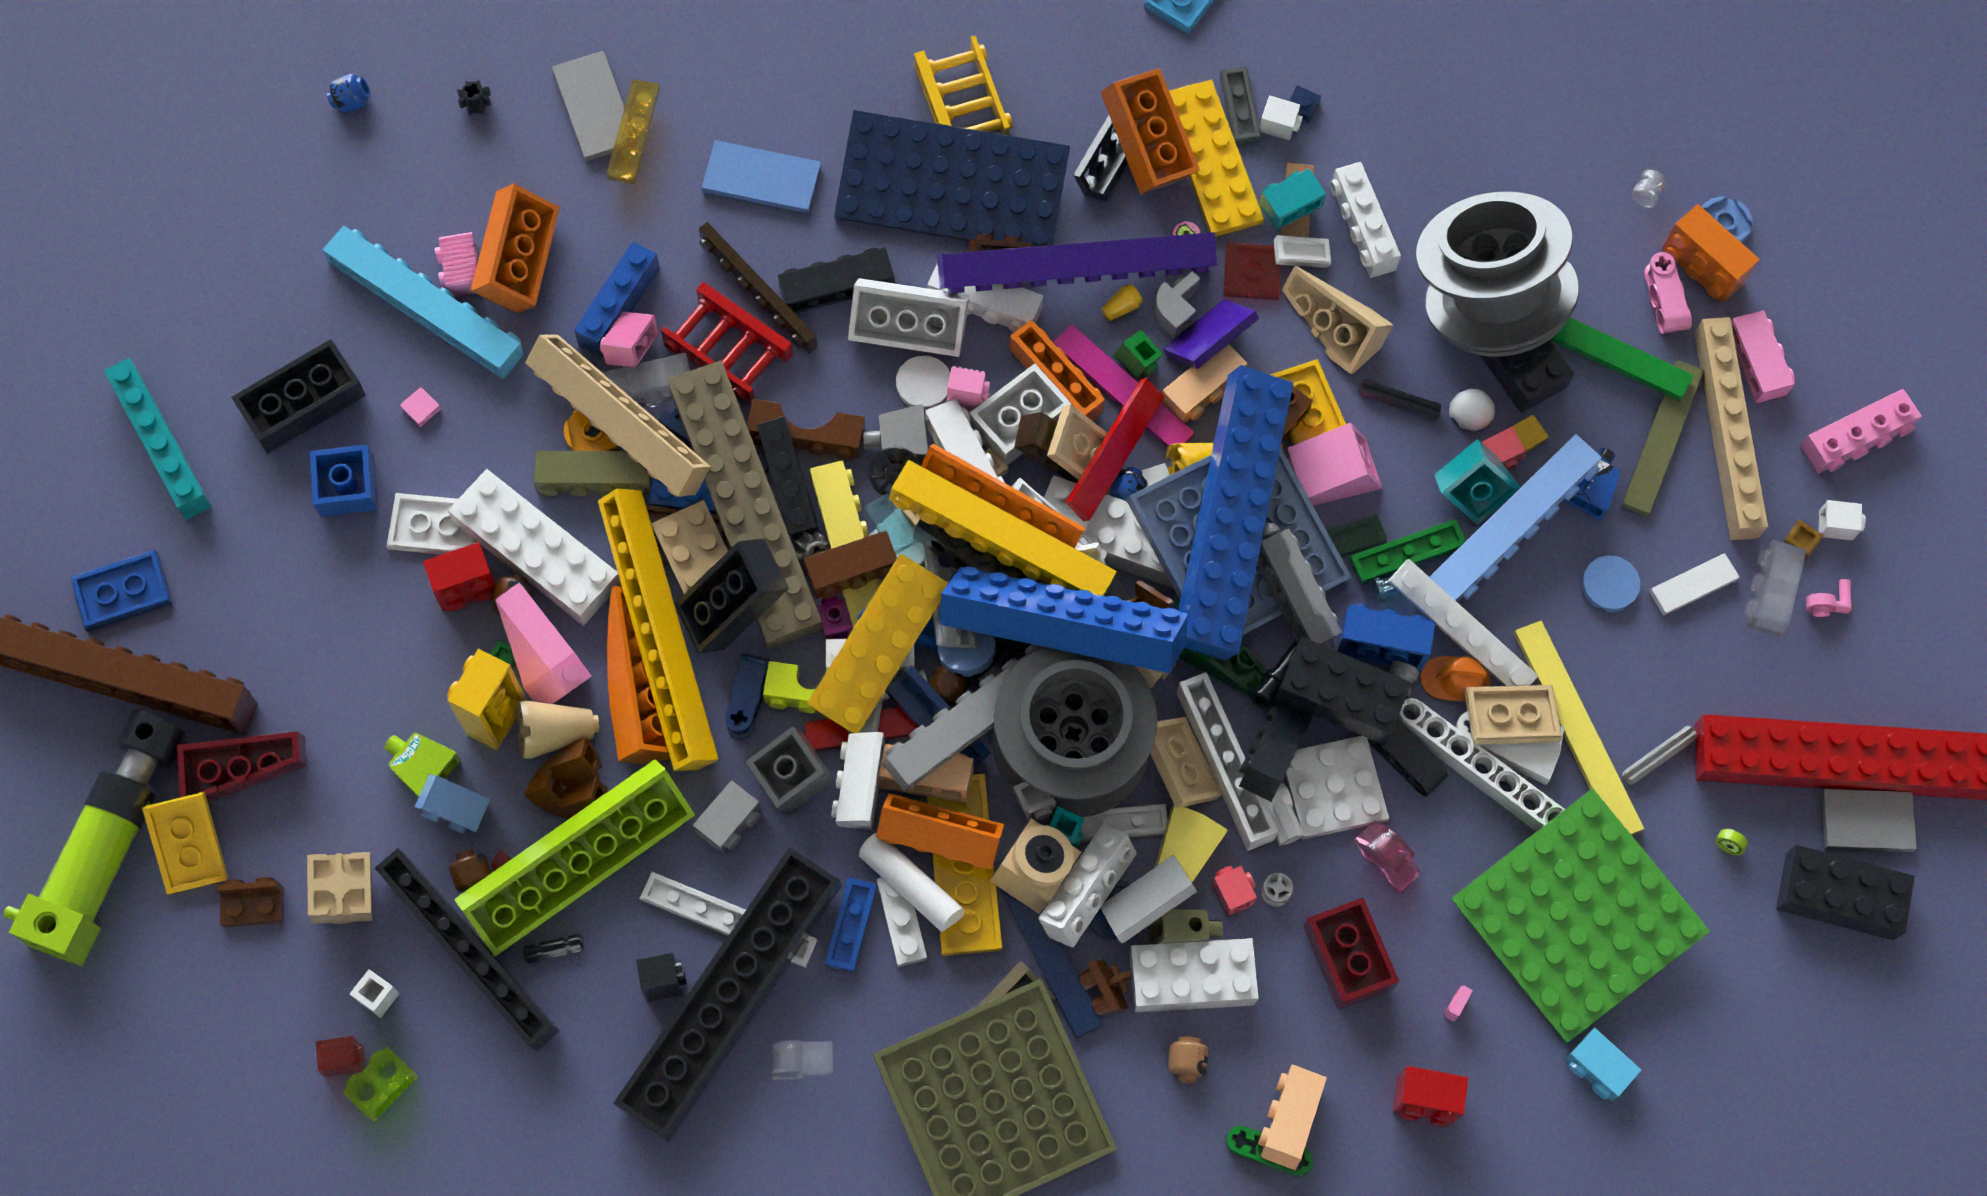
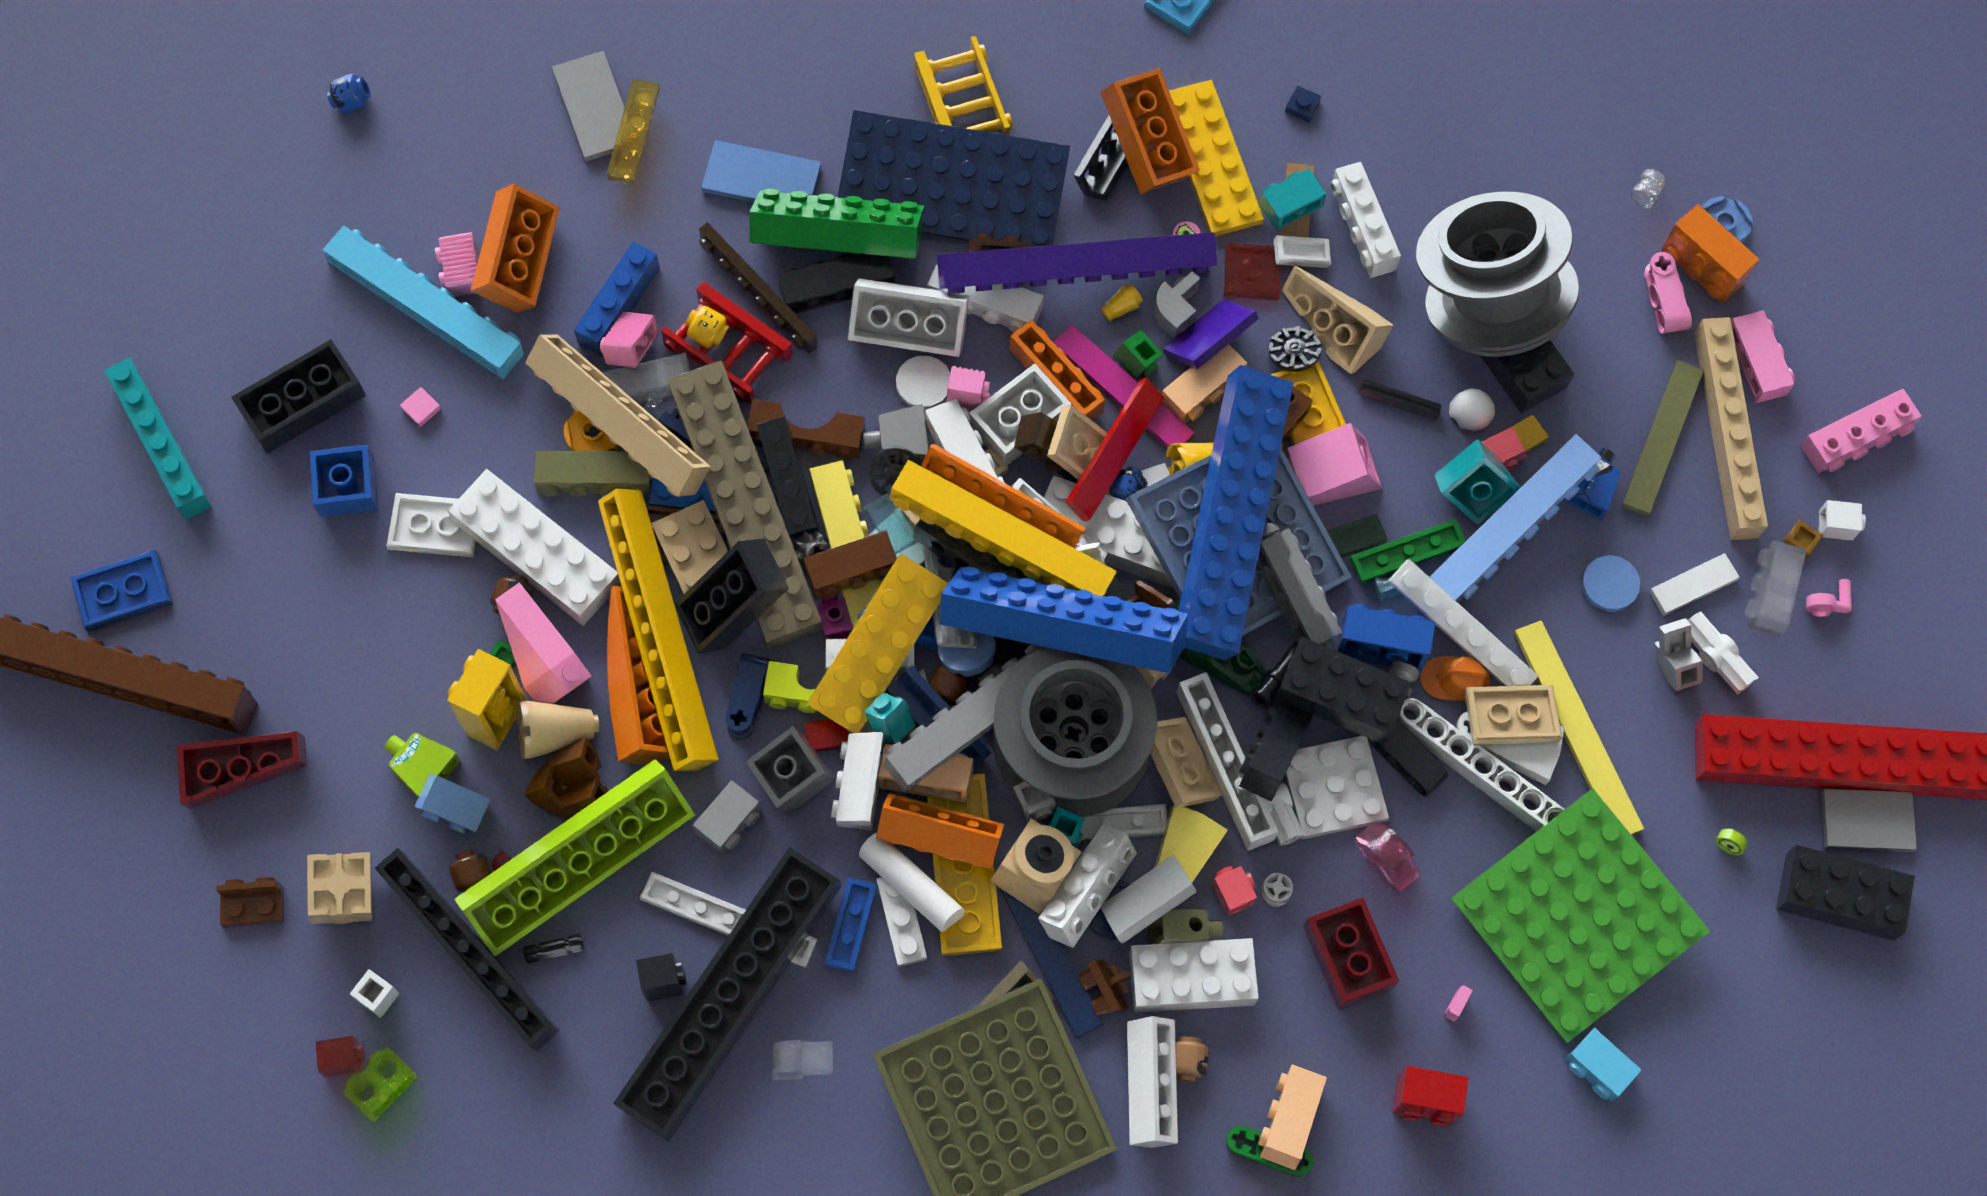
(64, 912): lime piece -> none
(185, 843): yellow plate -> none
(460, 577): red brick -> none
(474, 97): black gear -> none
(706, 326): none -> yellow head
(836, 223): none -> green brick
(890, 717): none -> teal brick
(1152, 1082): none -> white brick
(1240, 105): dark grey tile -> none
(1280, 118): white brick -> none
(1294, 349): none -> wheel
(1624, 358): green tile -> none
(1659, 755): light grey axle -> none
(1676, 656): none -> light grey brick
(1720, 654): none -> white piece

